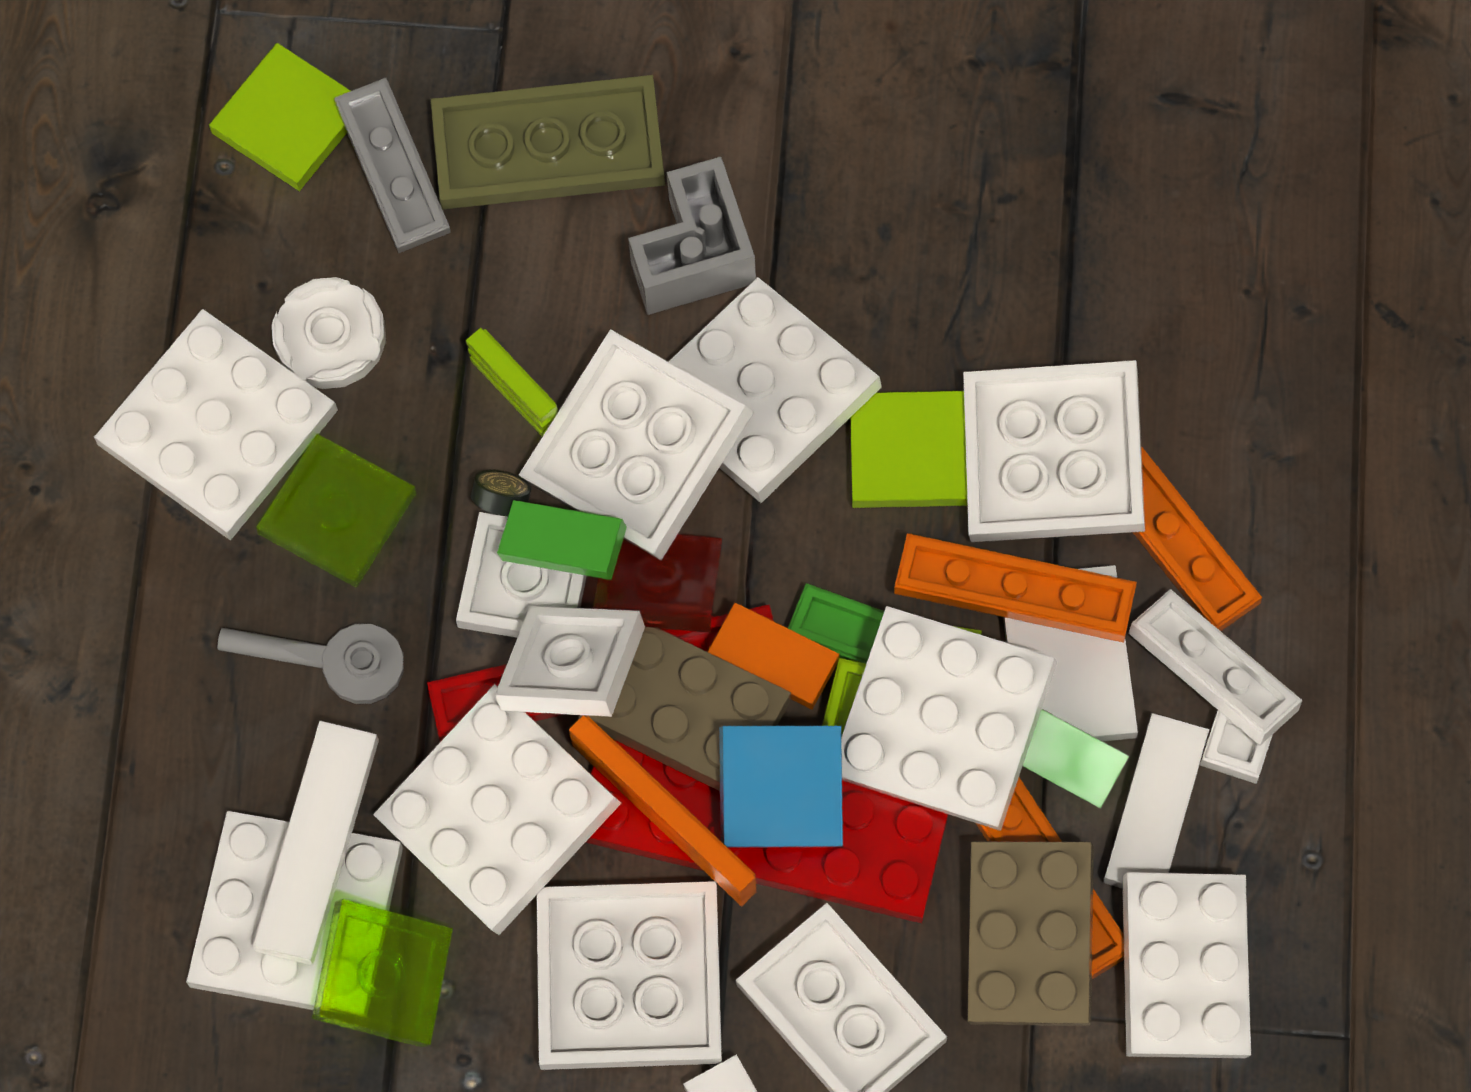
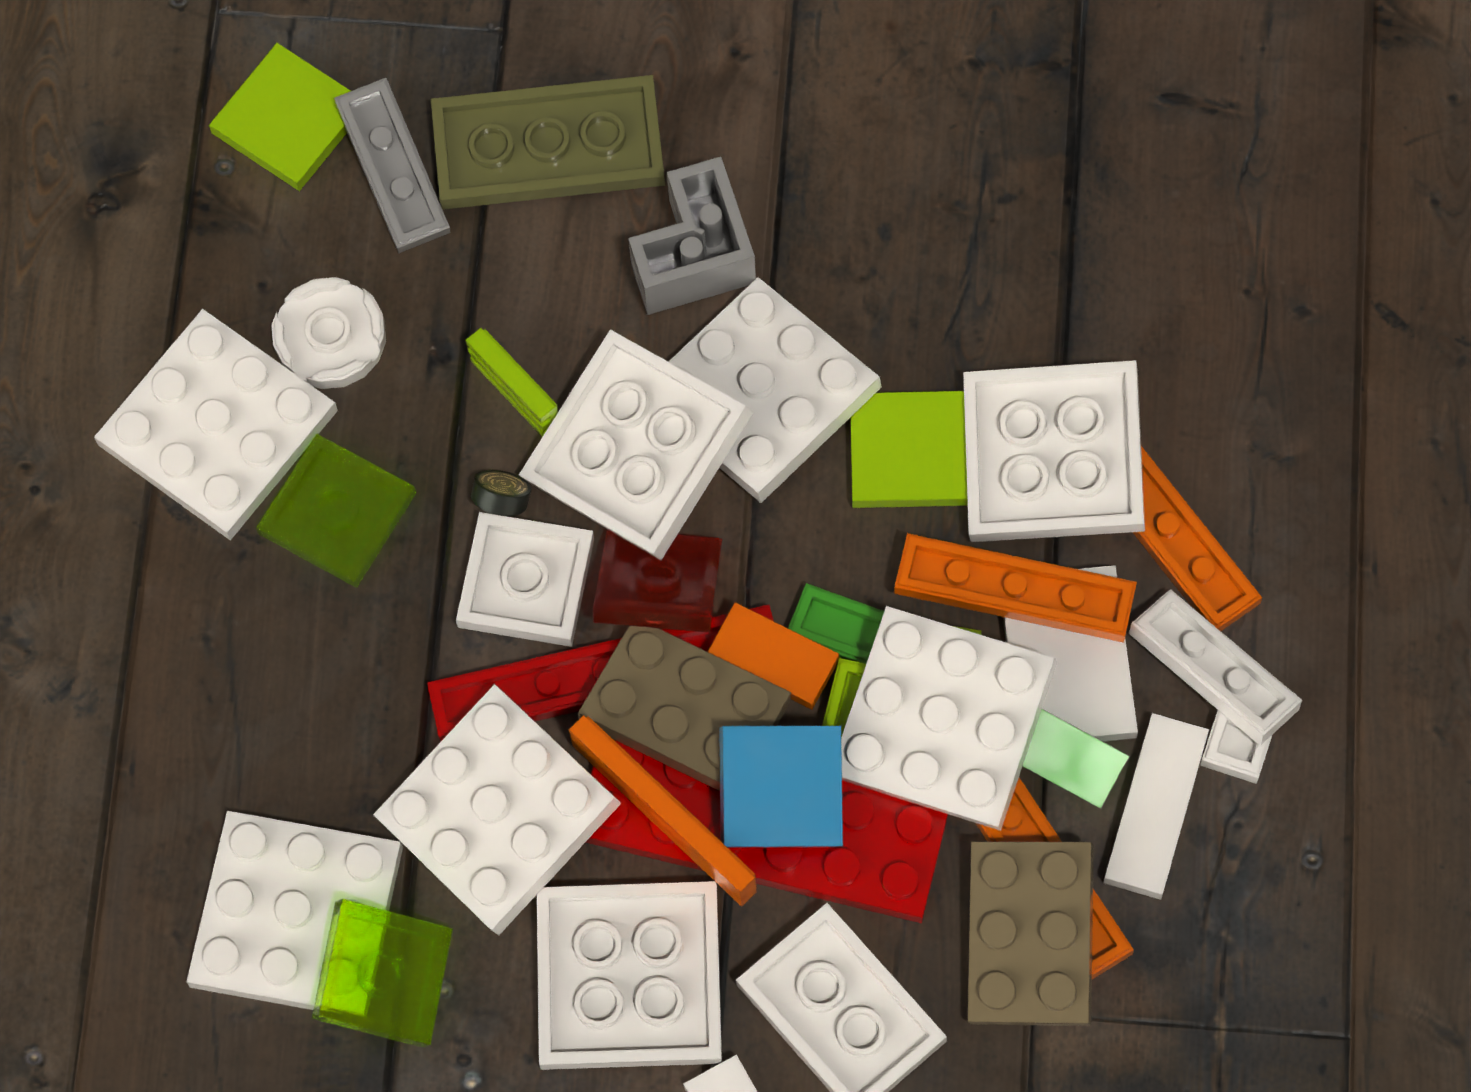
(316, 843): white tile -> none
(358, 662): light grey piece -> none
(562, 539): bright green tile -> none
(570, 661): white plate -> none
(1186, 965): white plate -> none

